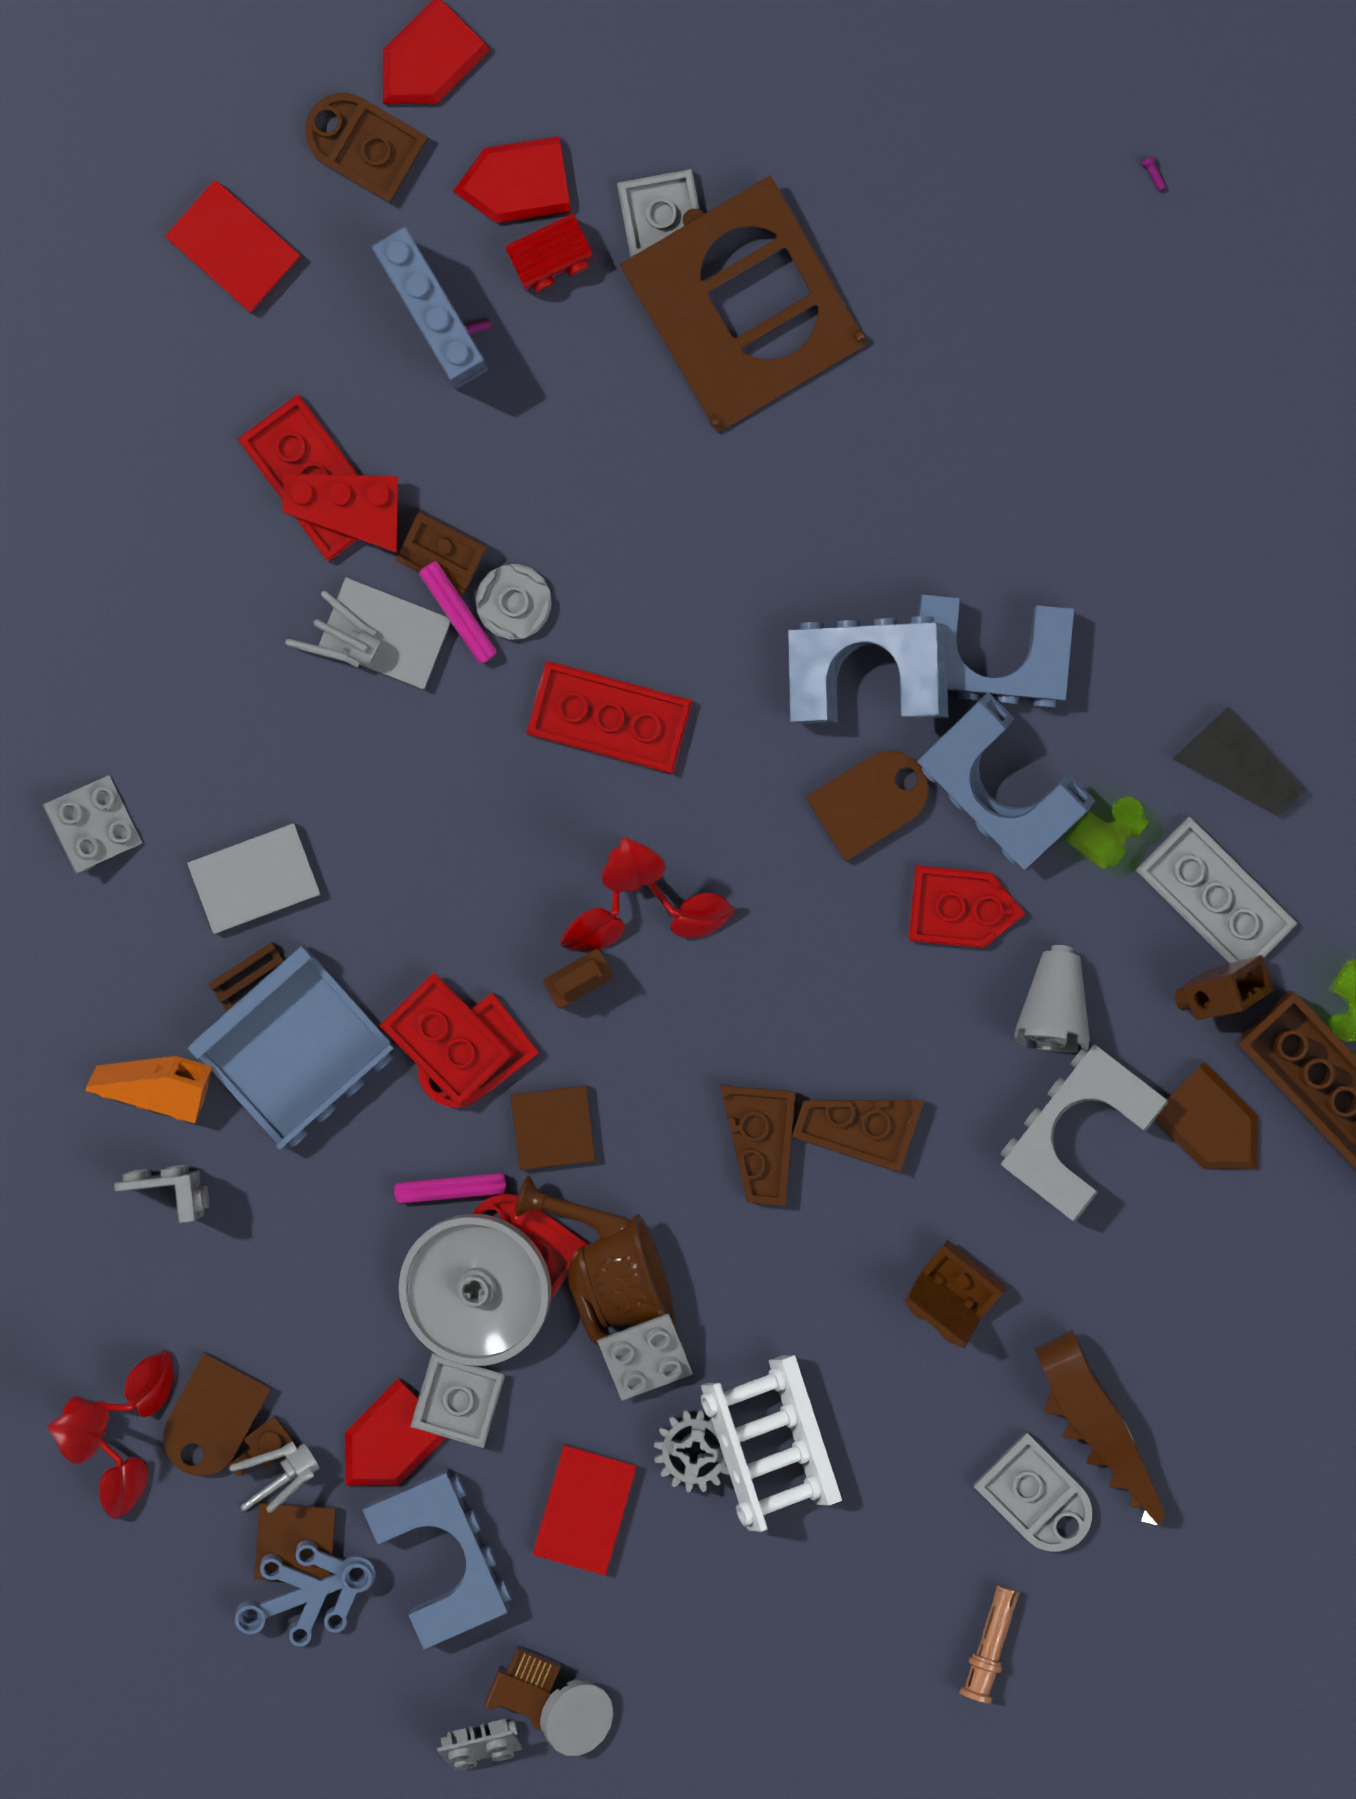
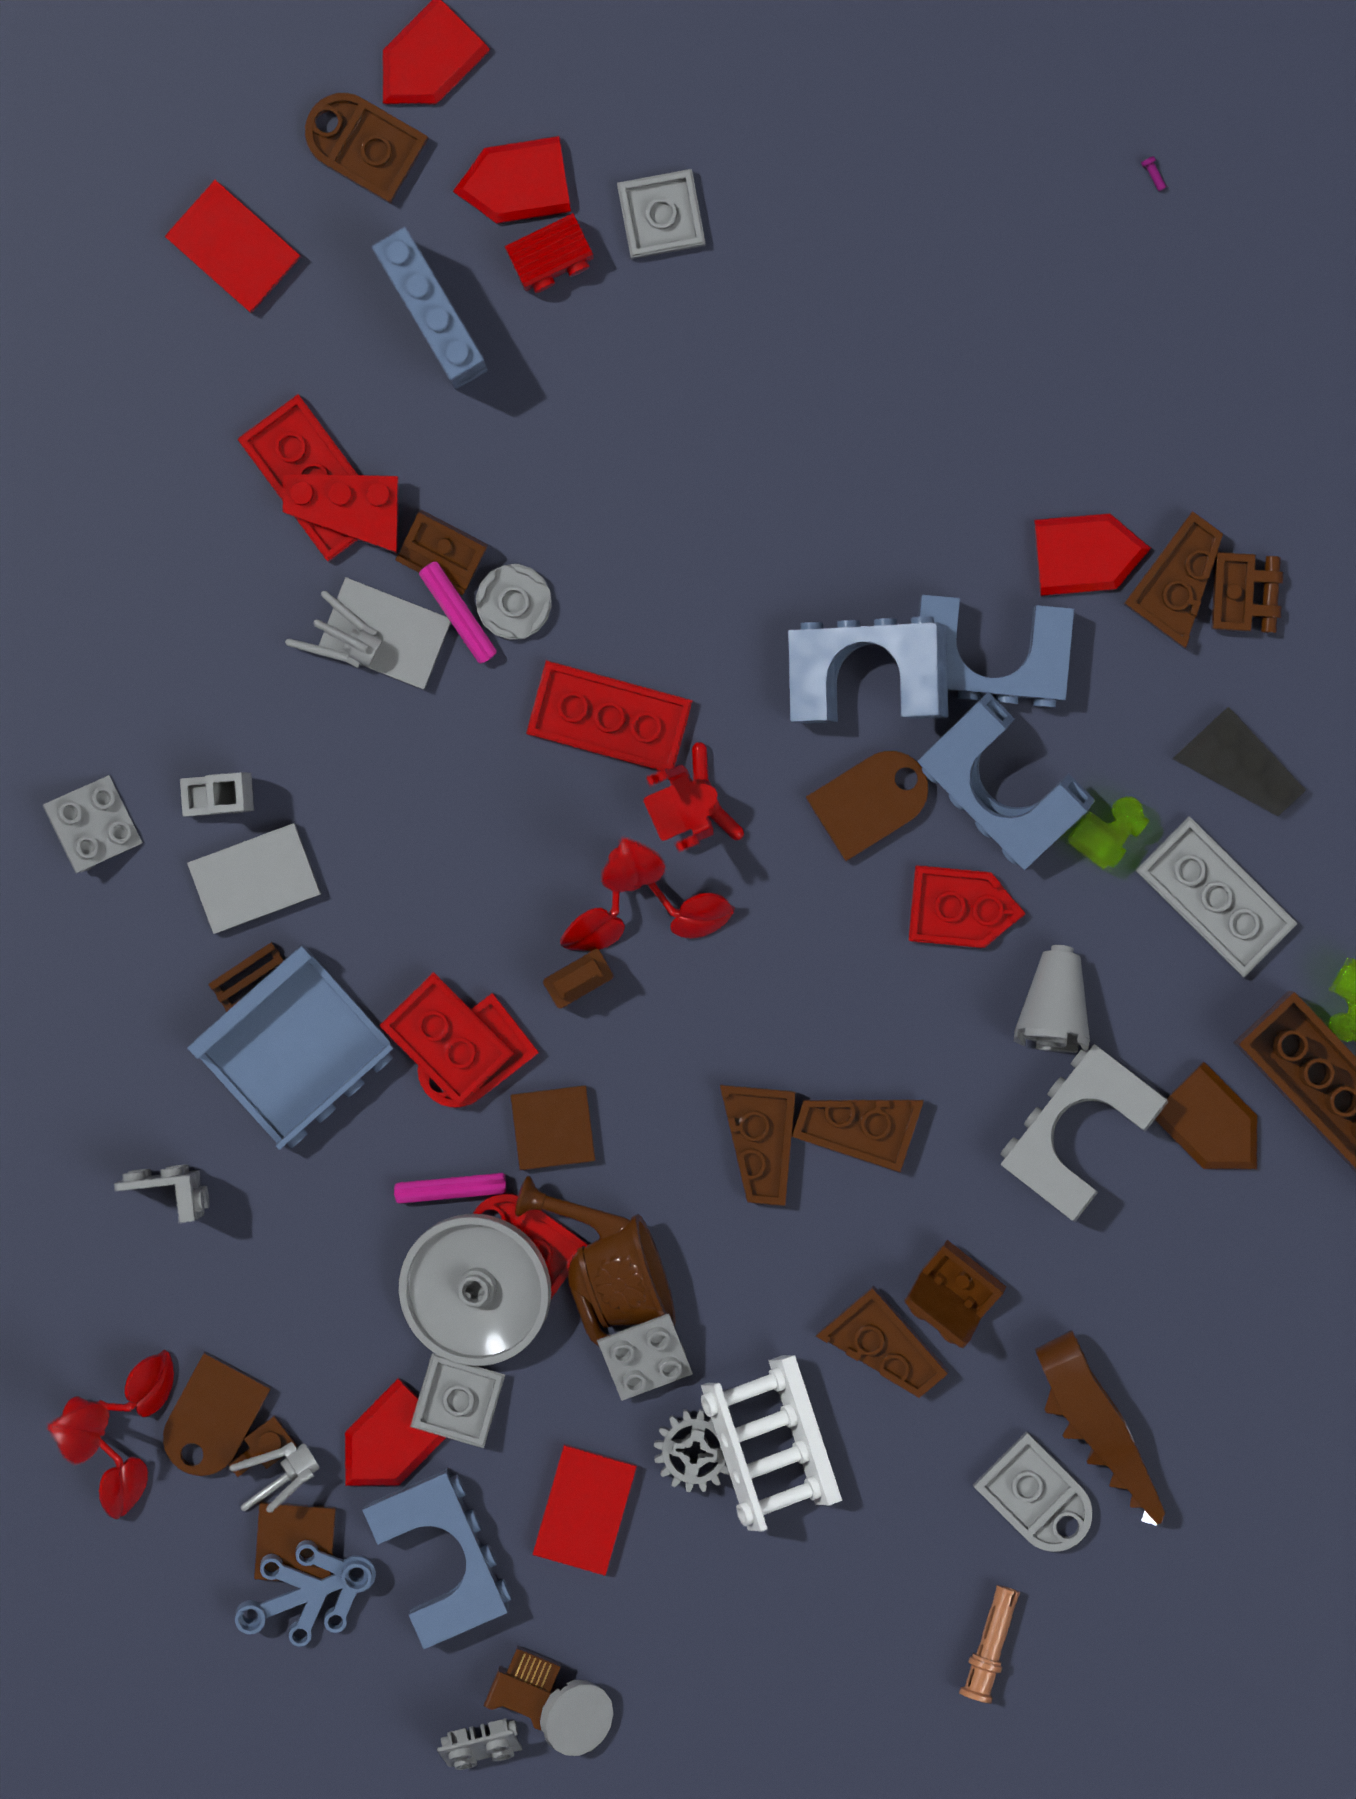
(157, 1084): orange slope -> none
(217, 794): none -> light grey brick
(479, 326): magenta piece -> none
(688, 803): none -> red piece
(711, 360): reddish brown door -> none
(884, 1341): none -> reddish brown wing
(1085, 553): none -> red tile
(1176, 581): none -> reddish brown wing
(1225, 988): reddish brown torso -> none
(1235, 588): none -> reddish brown plate

